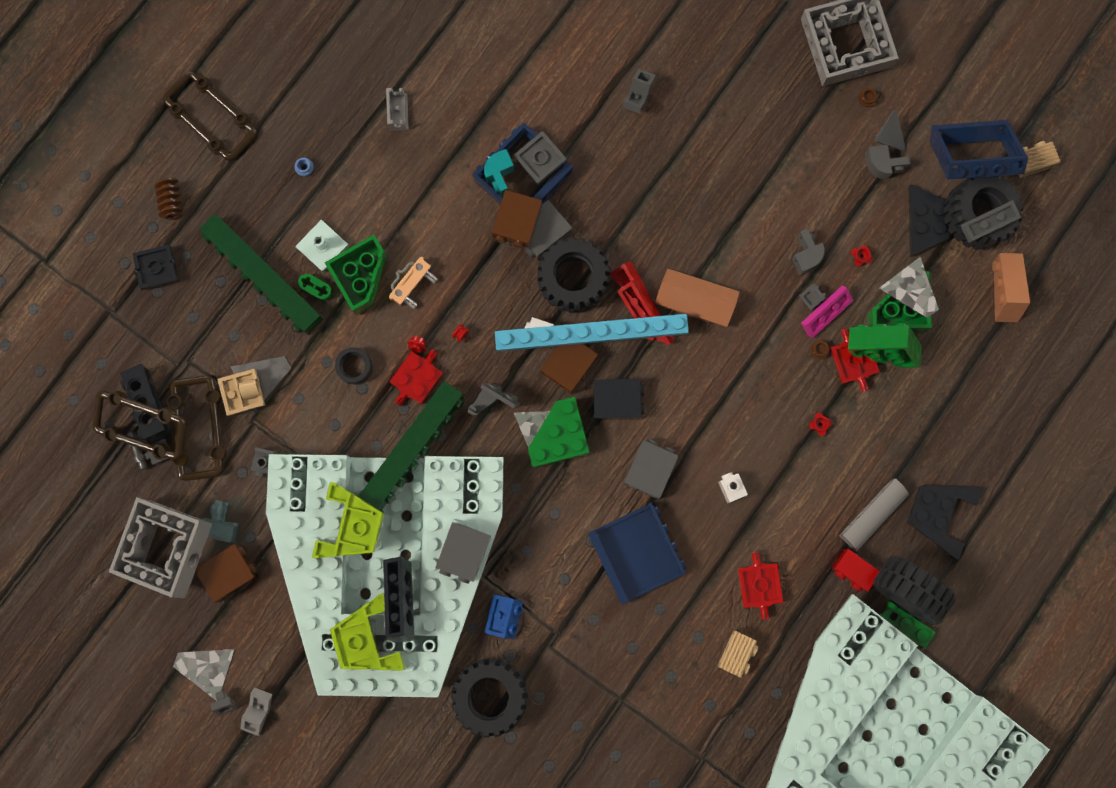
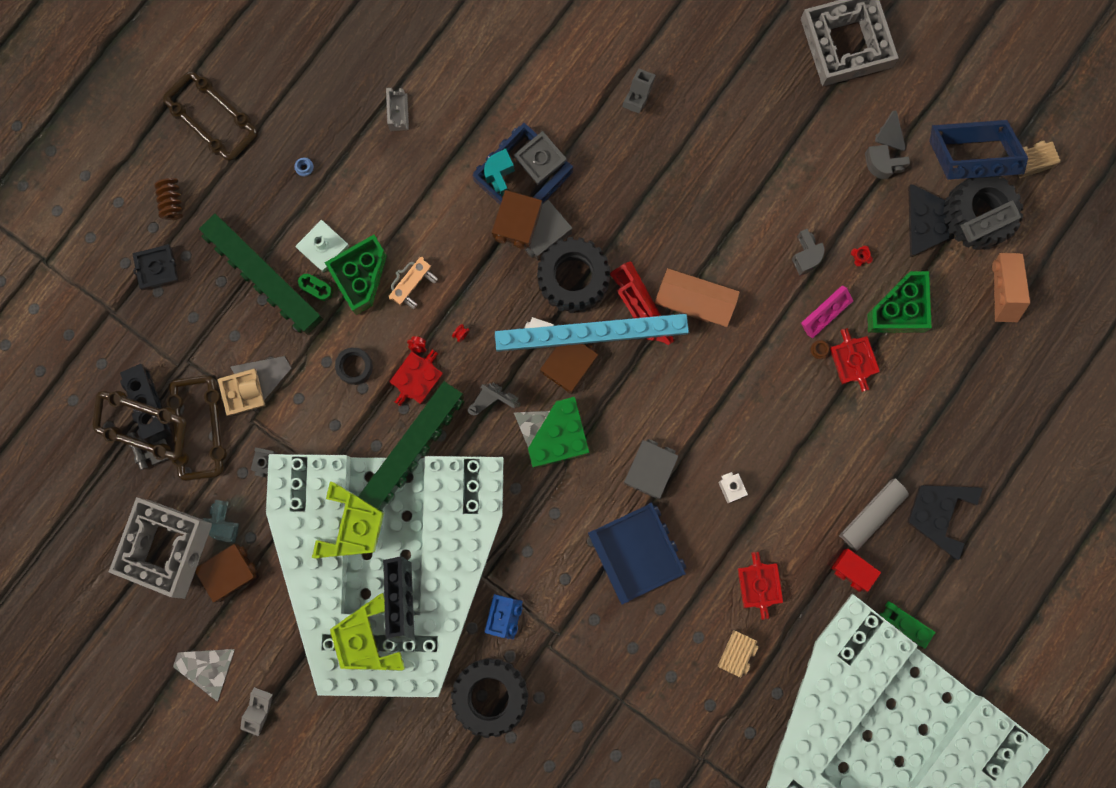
(223, 704): dark grey tile -> none
(463, 552): dark grey brick -> none
(618, 399): black brick -> none
(812, 296): dark grey tile -> none
(819, 418): red plate -> none
(867, 97): reddish brown plate -> none
(885, 344): green brick -> none
(913, 289): sticker -> none
(914, 590): black tyre -> none

